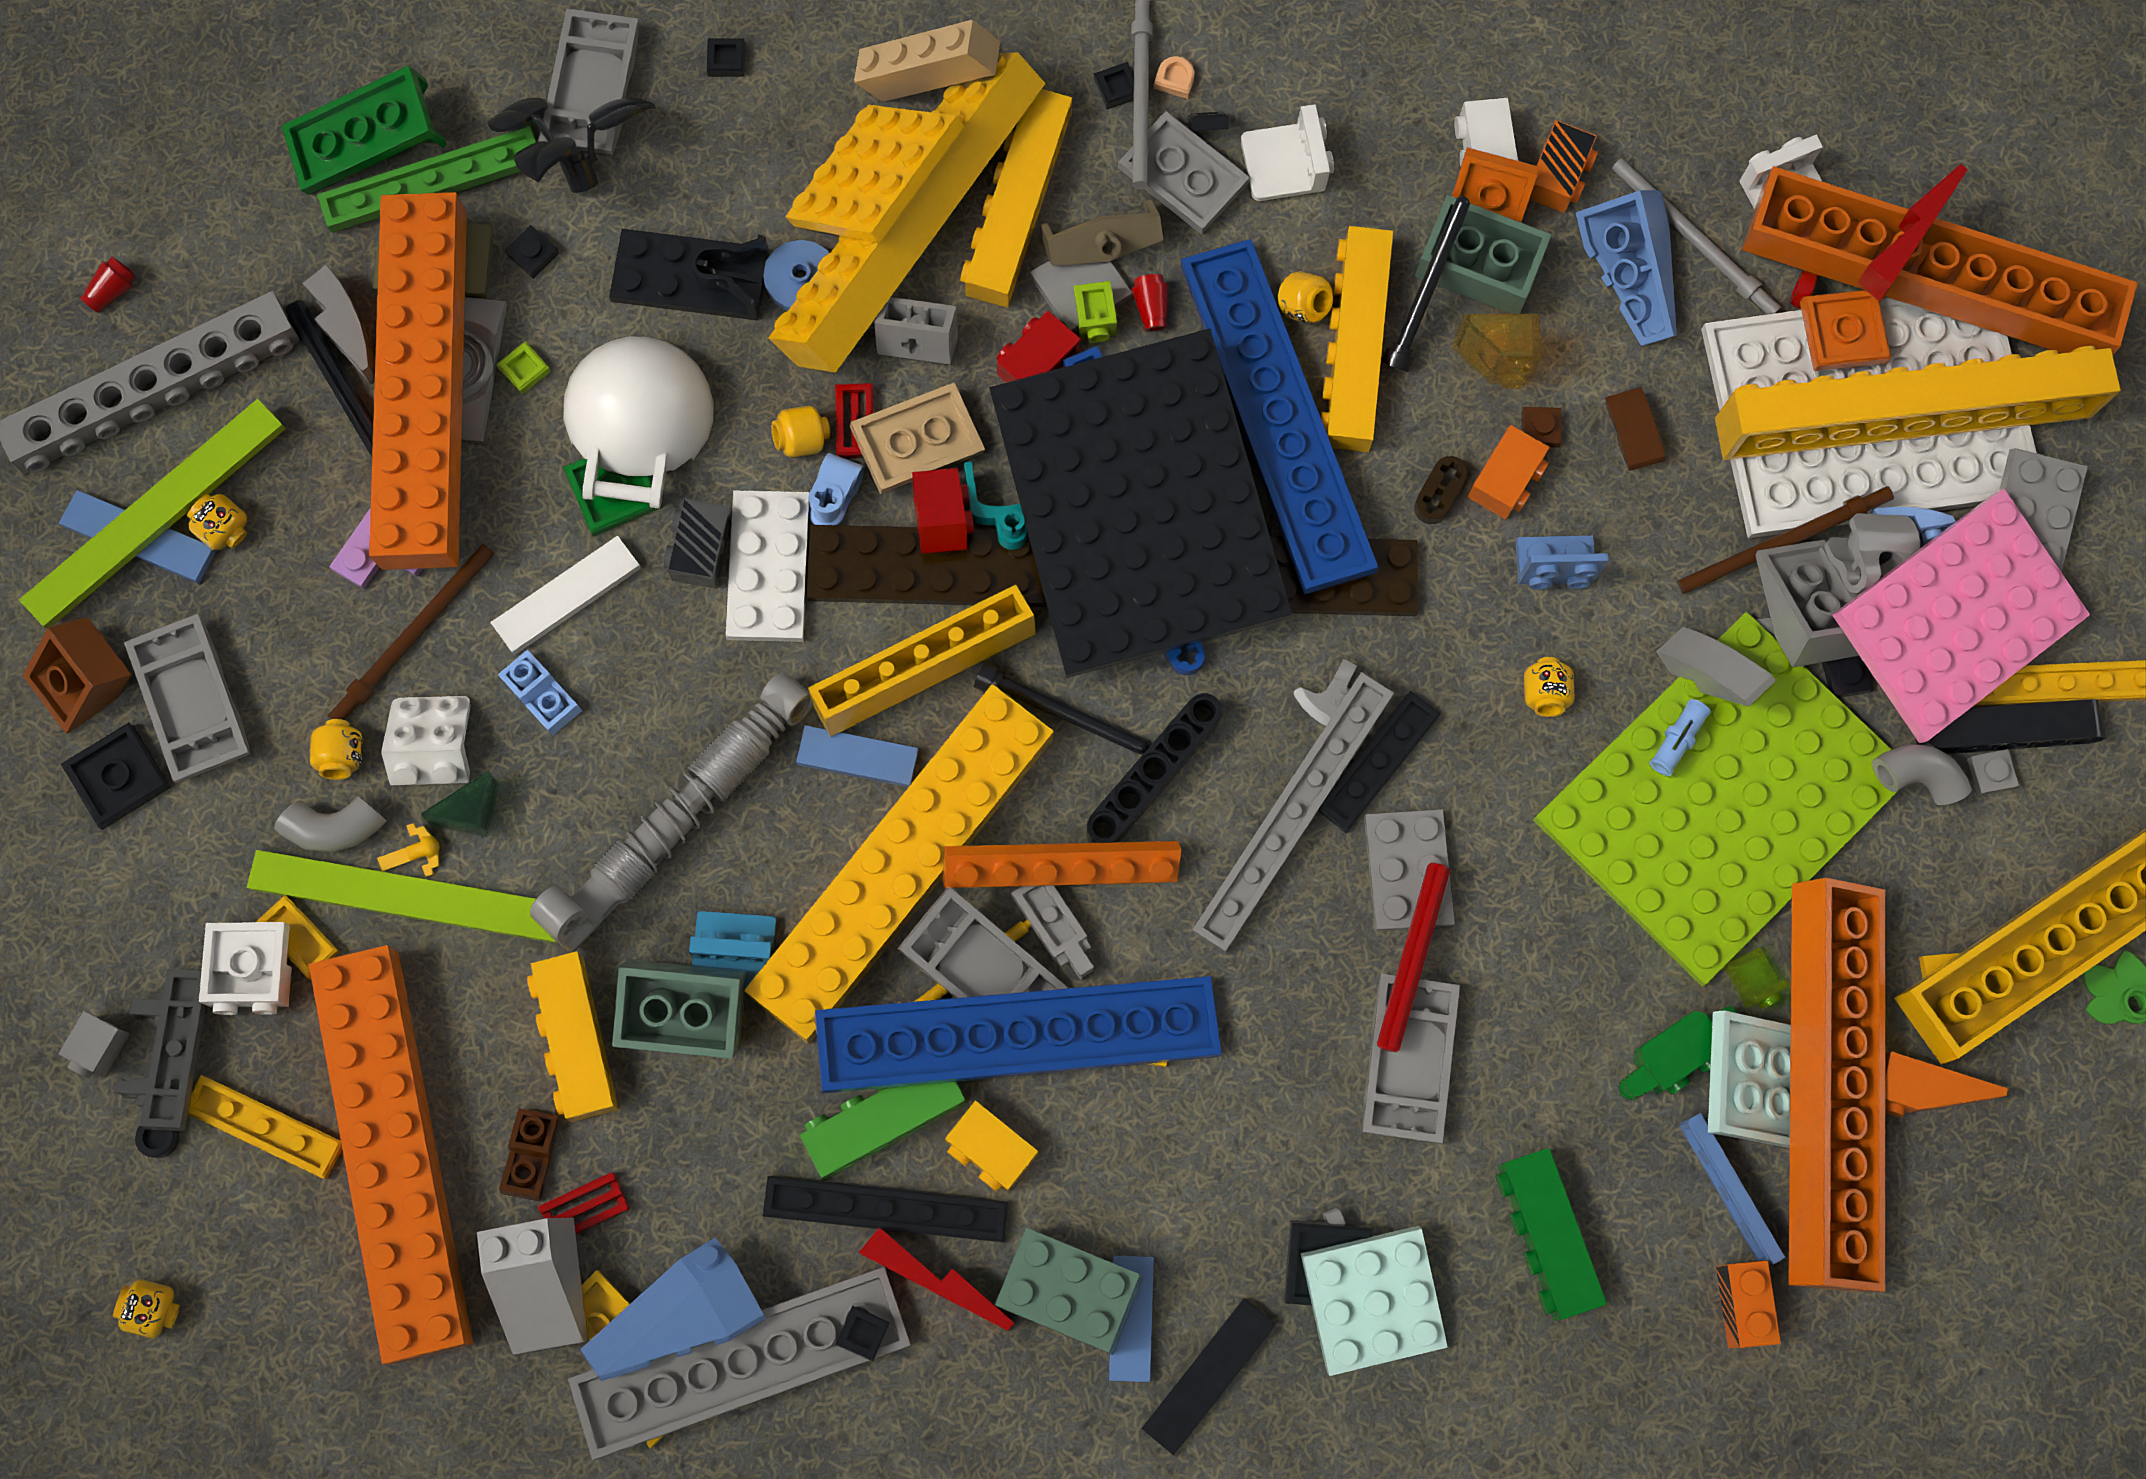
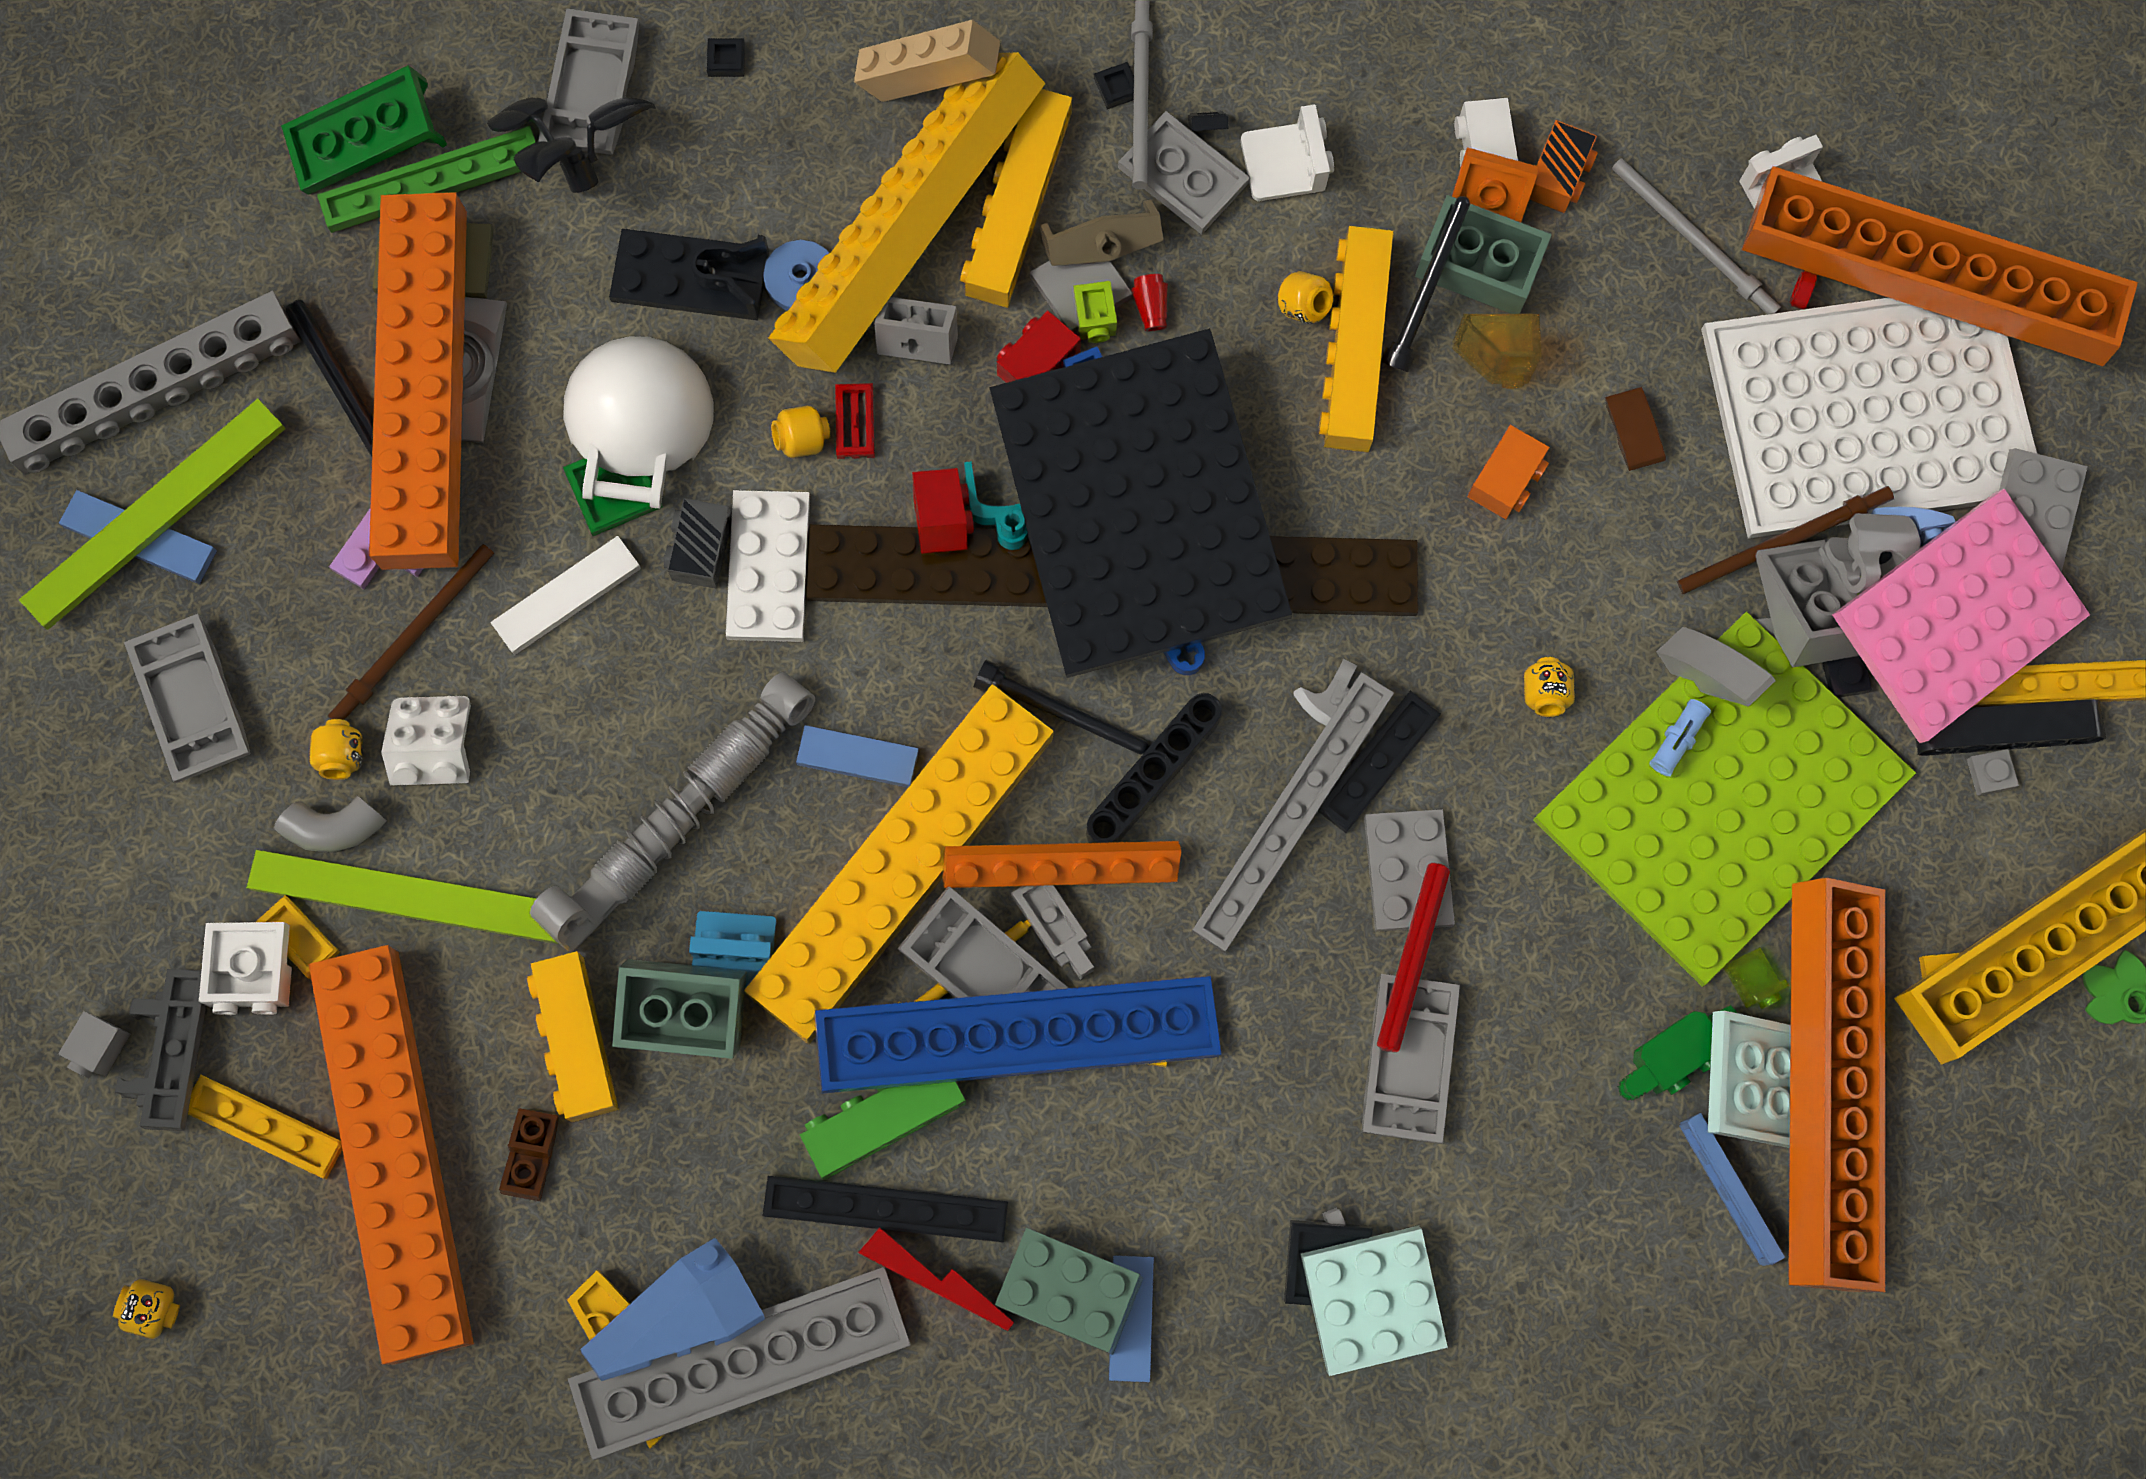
(75, 672): dark orange slope -> none
(107, 284): red cone -> none
(115, 776): black tile -> none
(156, 1142): black tile -> none
(217, 522): yellow head -> none
(341, 321): light grey slope -> none
(426, 847): yellow piece -> none
(468, 808): clear green slope -> none
(523, 368): lime tile -> none
(532, 251): black plate -> none
(535, 1283): light grey slope -> none
(540, 692): light blue slope -> none
(616, 1192): red tile -> none
(834, 489): light blue piece -> none
(862, 1333): black tile -> none
(874, 172): yellow plate -> none
(917, 436): tan plate -> none
(922, 660): yellow brick -> none
(990, 1147): yellow brick -> none
(1175, 77): light nougat tile -> none
(1208, 1377): black tile -> none
(1279, 417): blue plate -> none
(1448, 494): dark brown beam -> none
(1543, 424): reddish brown plate -> none
(1551, 1235): green brick -> none
(1558, 561): medium blue bracket -> none
(1635, 253): medium blue wedge -> none
(1748, 1304): orange brick -> none
(1844, 330): orange plate -> none
(1916, 402): yellow brick -> none
(1917, 221): red slope -> none
(1924, 1086): orange slope -> none
(1925, 766): light grey cylinder -> none

